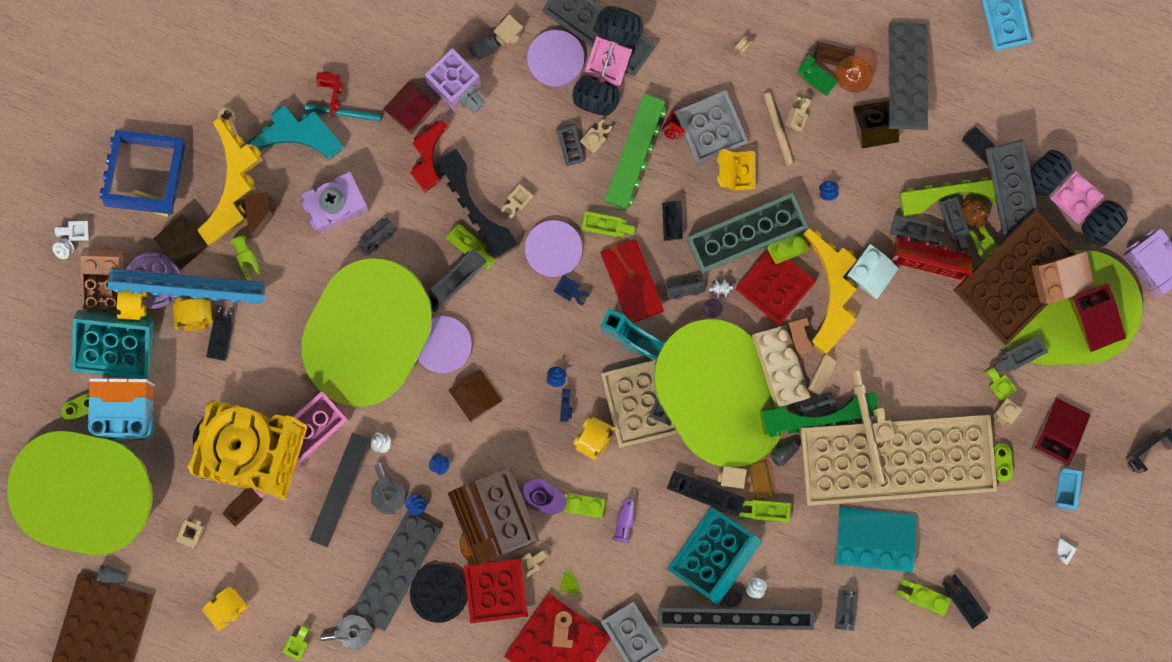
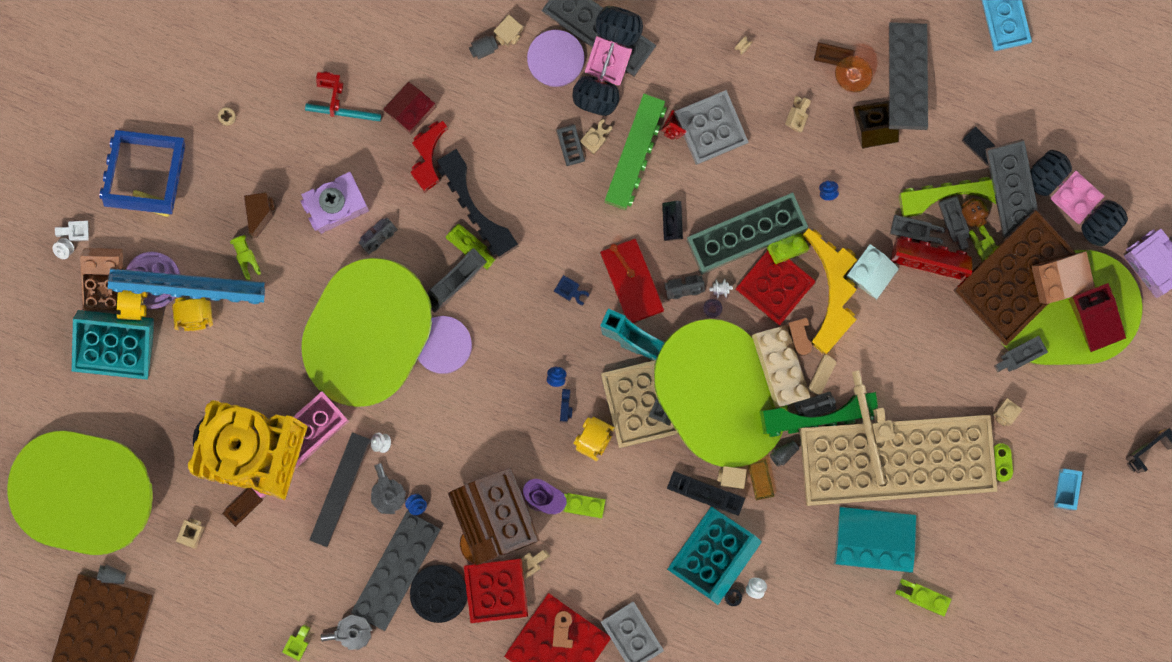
(78, 406): lime plate -> none
(121, 408): medium azure piece -> none
(181, 241): dark brown slope -> none
(220, 335): black hinge -> none
(225, 608): yellow brick -> none
(239, 160): yellow arch -> none
(308, 132): teal arch -> none
(439, 464): blue wheel -> none
(455, 82): lavender piece -> none
(475, 395): reddish brown slope -> none
(519, 199): tan plate -> none
(553, 248): lavender tile -> none
(569, 584): clear neon green tile -> none
(606, 225): lime hinge -> none
(624, 521): medium lavender piece -> none
(736, 170): yellow bracket -> none
(736, 618): dark grey brick -> none
(768, 511): lime hinge -> none
(778, 129): tan bar -> none
(816, 76): green bracket -> none
(846, 610): dark grey hinge -> none
(966, 603): black hinge -> none
(1001, 385): lime plate -> none
(1061, 432): dark red slope -> none
(1065, 551): white tile -> none

